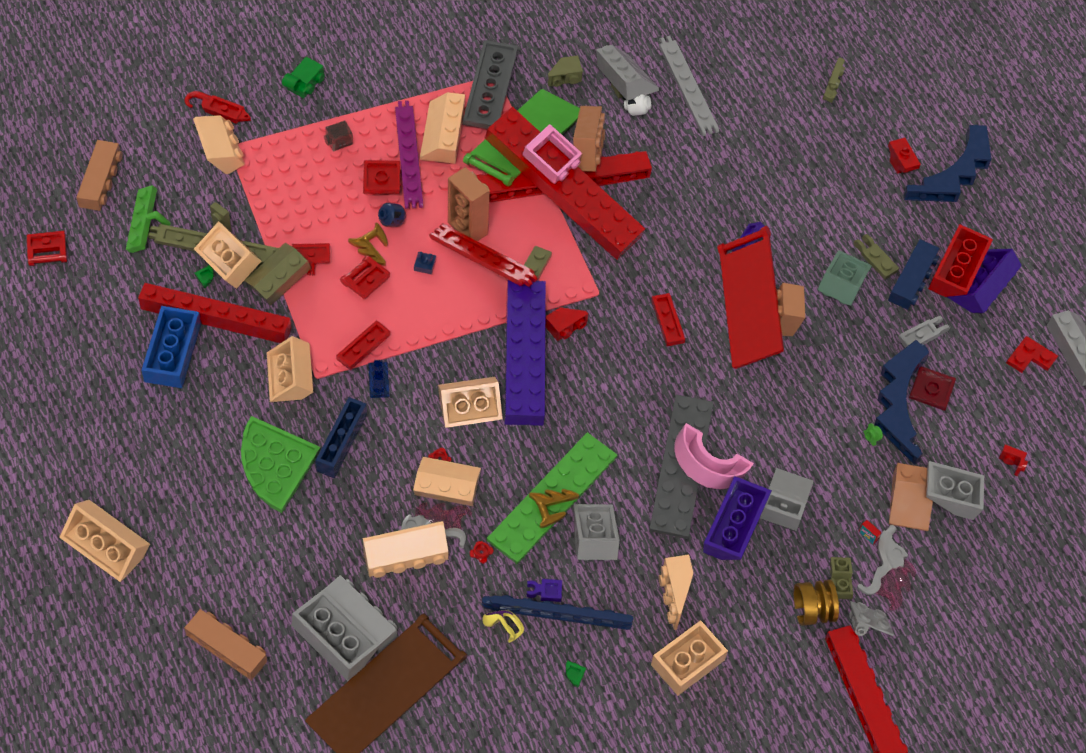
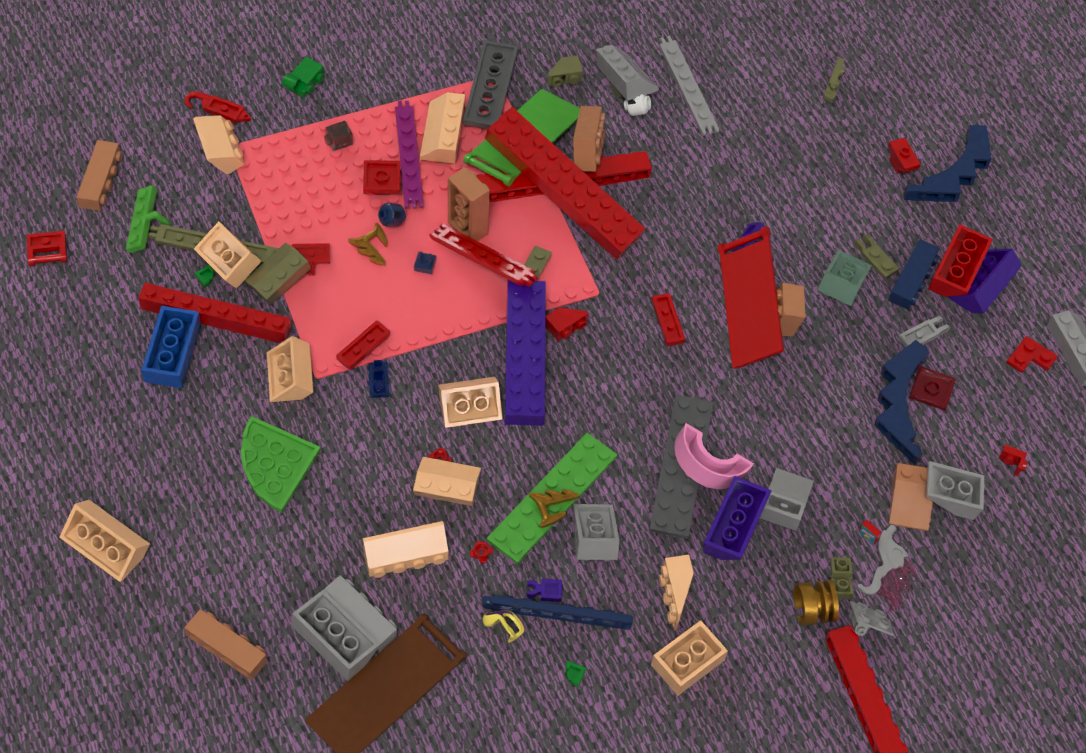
(220, 214): olive plate -> none
(341, 437): dark blue brick -> none
(369, 280): red plate -> none
(450, 518): clear pink piece -> none
(559, 141): bright pink window -> none
(873, 434): bright green plate -> none

